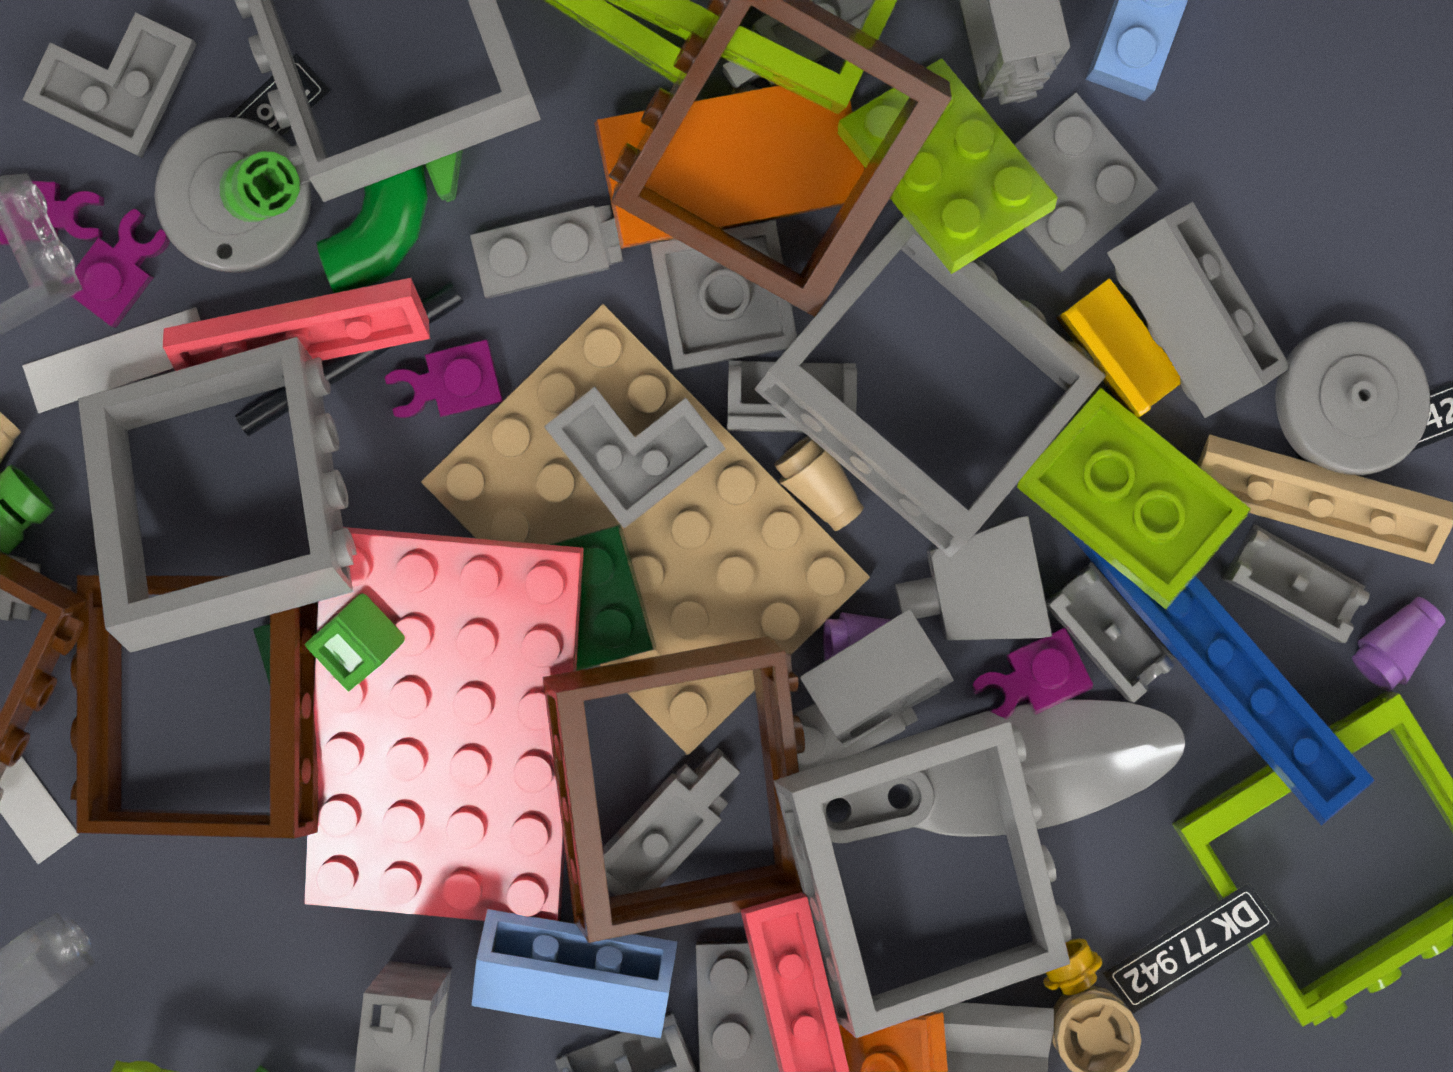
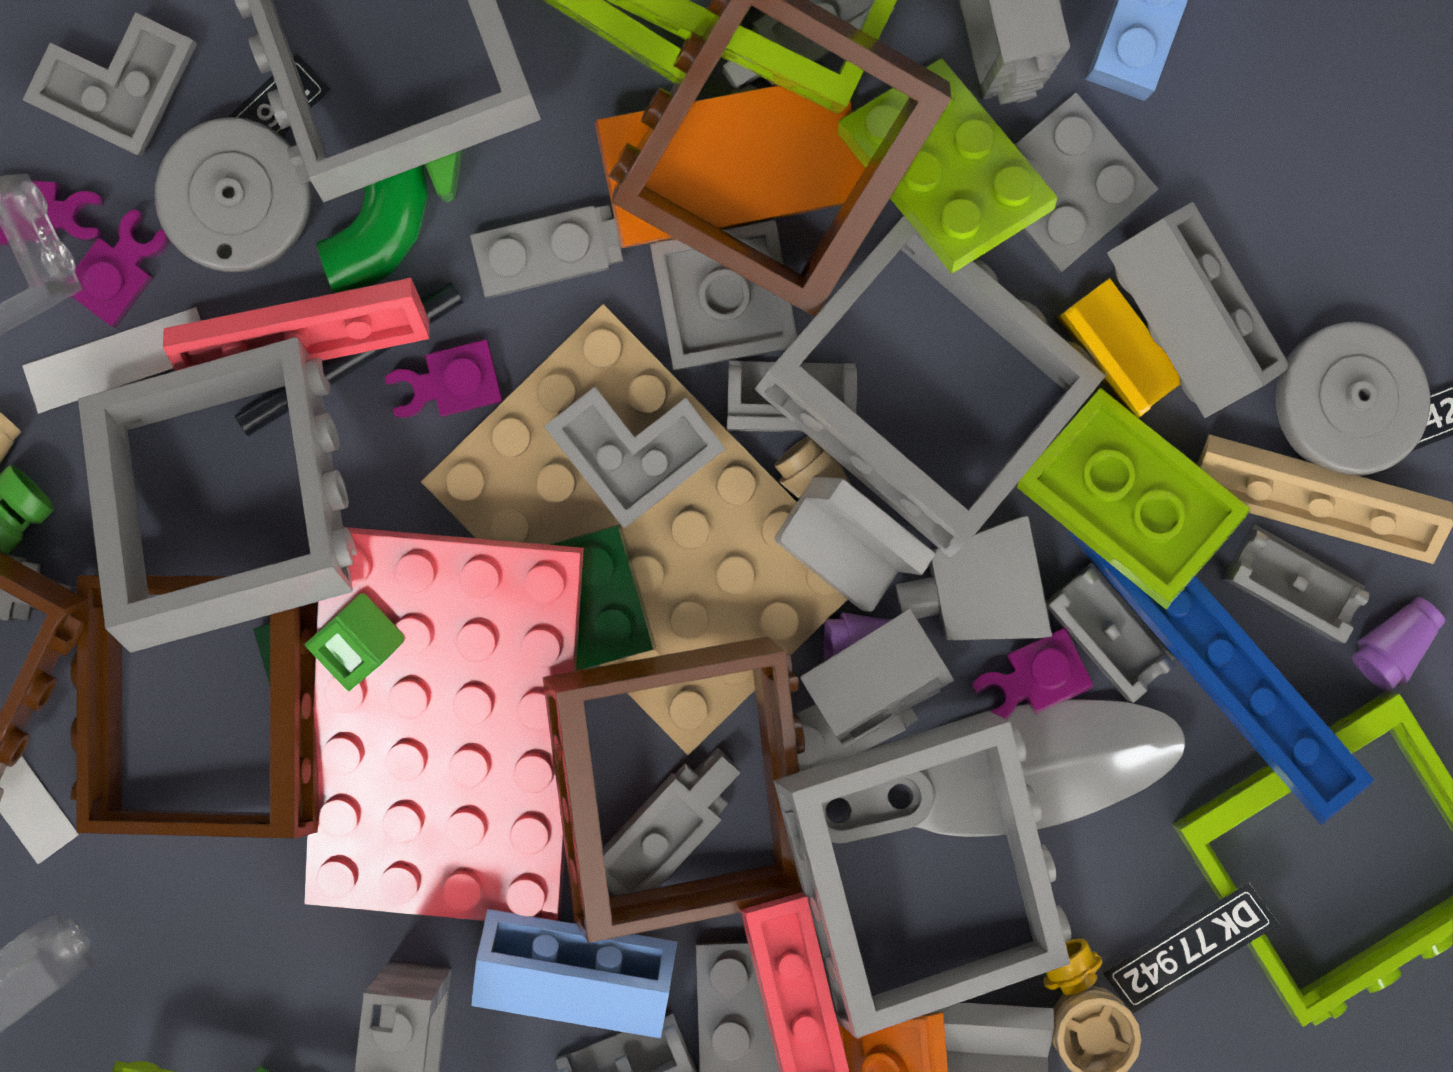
(245, 186): bright green wheel -> none
(850, 541): none -> light grey panel

